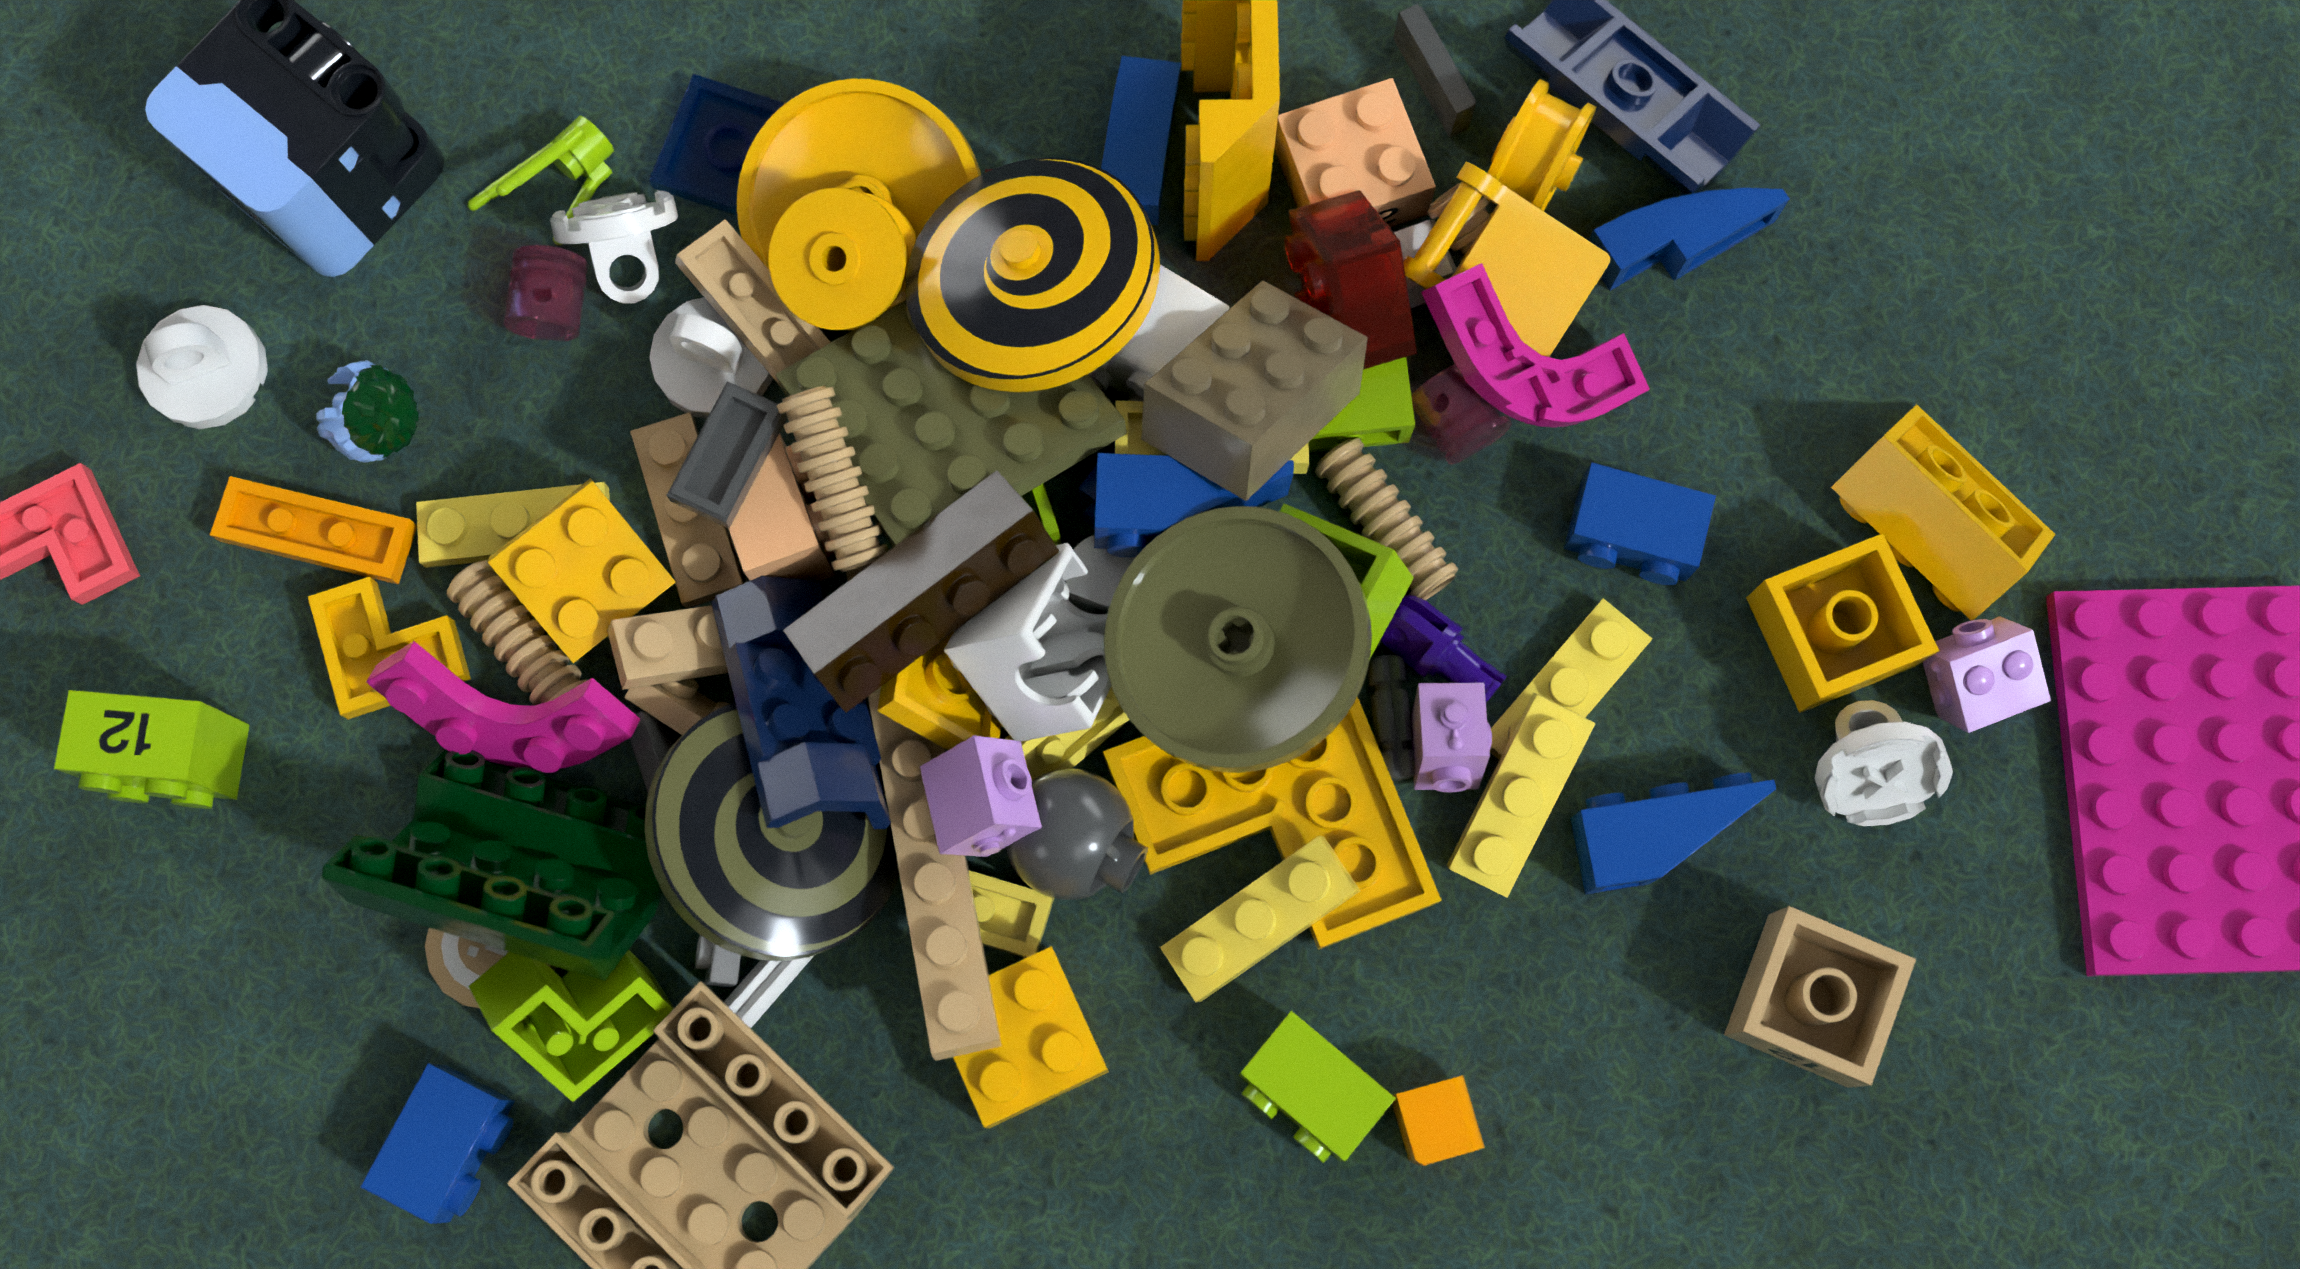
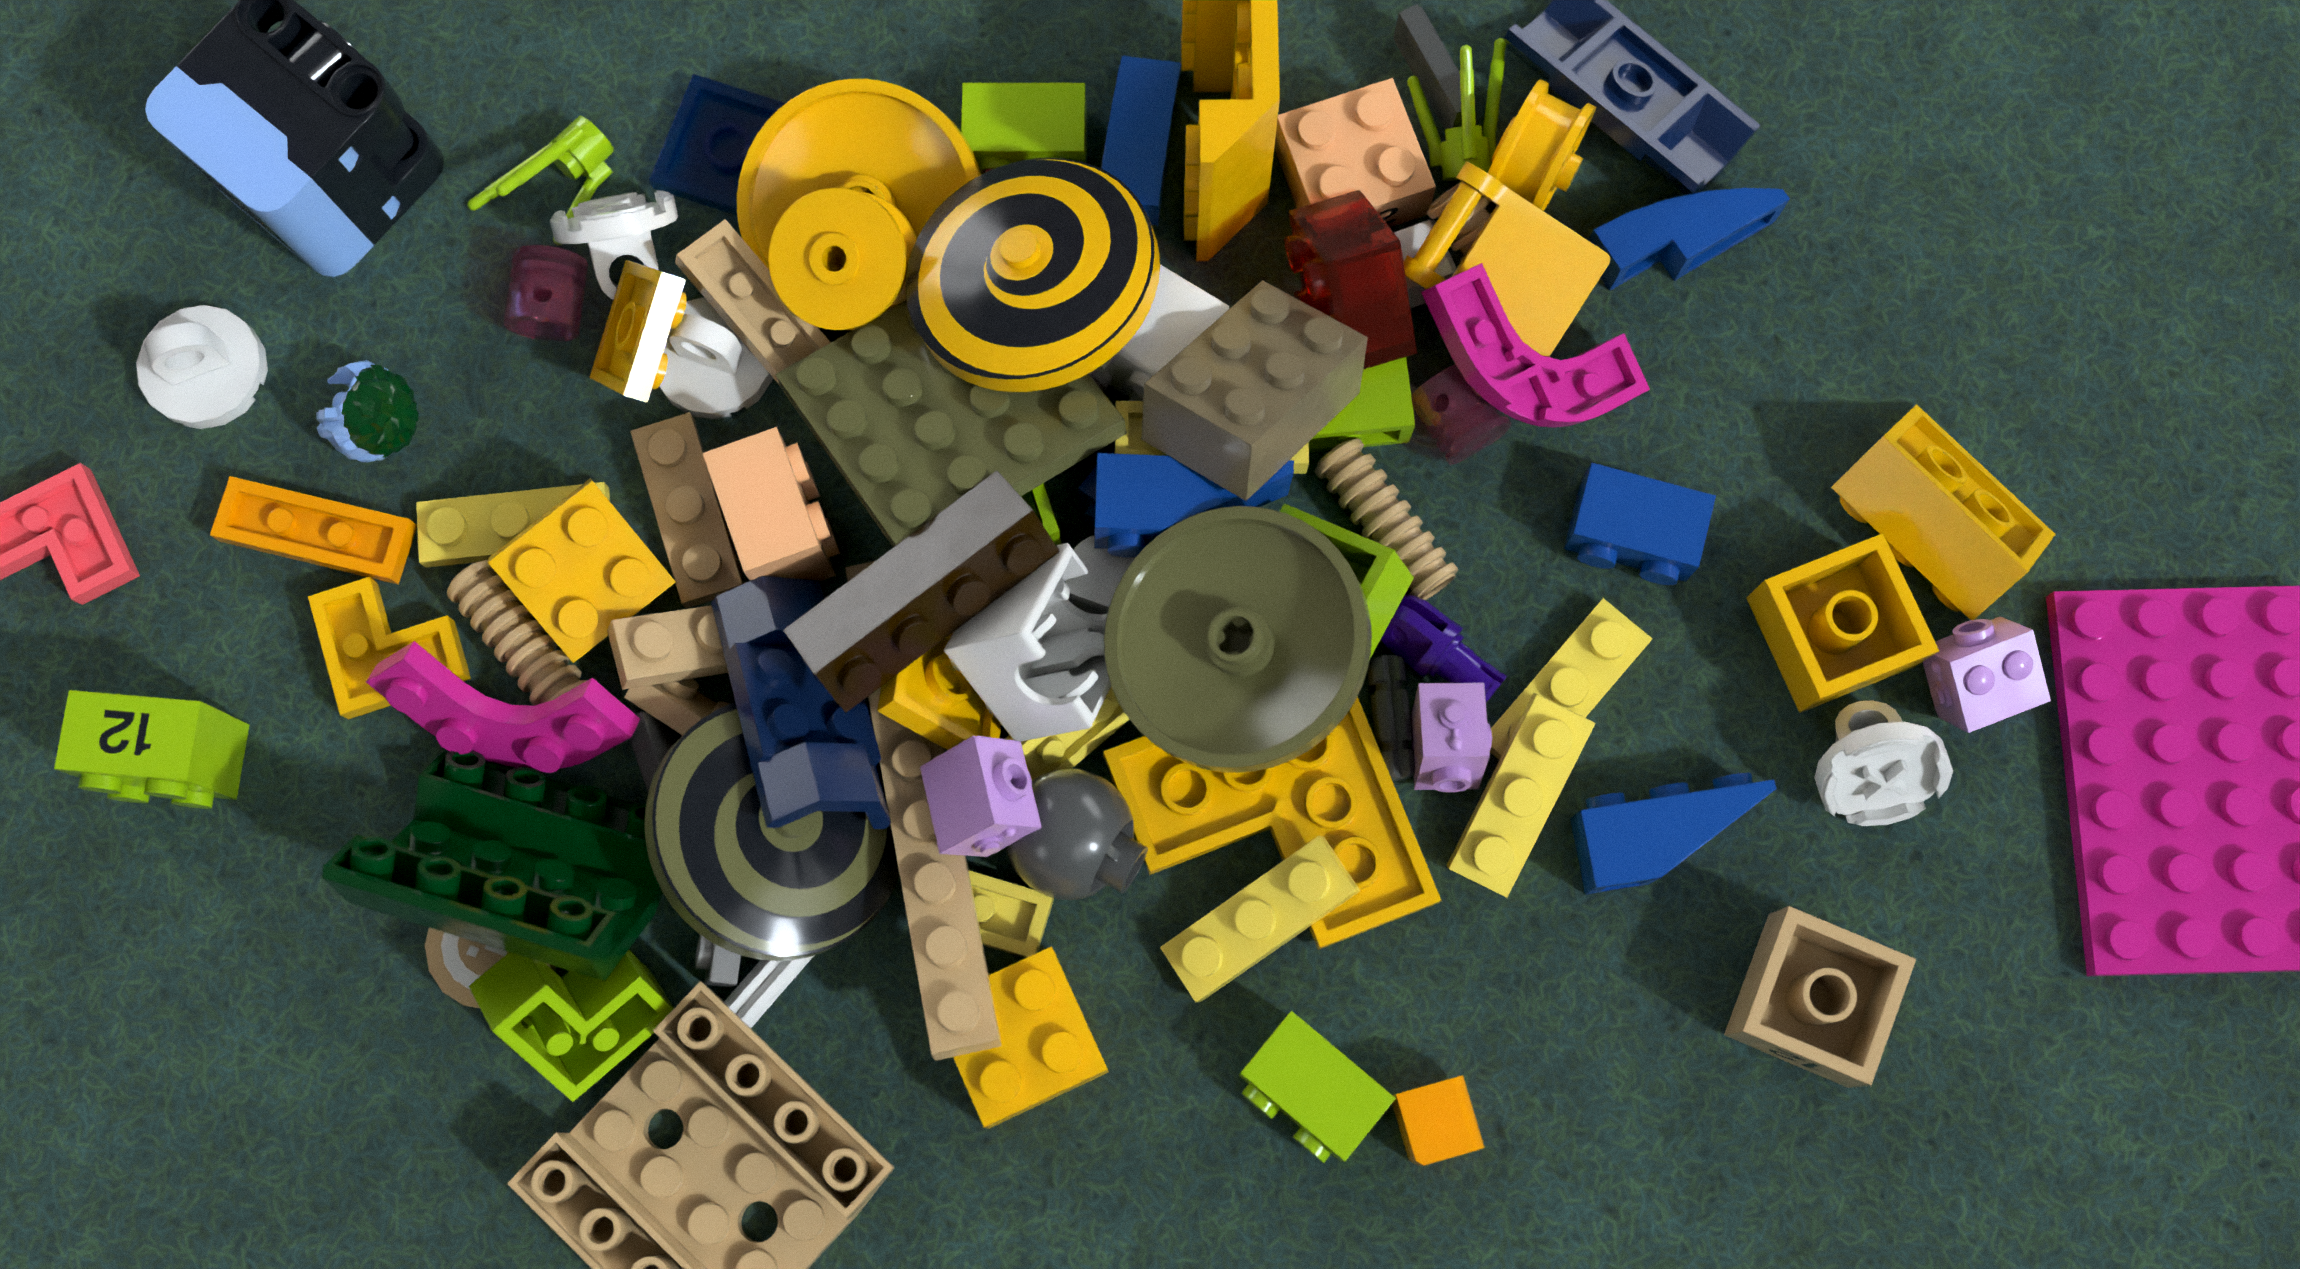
(440, 1144): blue brick -> none
(637, 331): none -> yellow plate
(727, 455): dark grey tile -> none
(832, 478): tan piece -> none
(1024, 121): none -> lime brick
(1468, 141): none -> lime plant

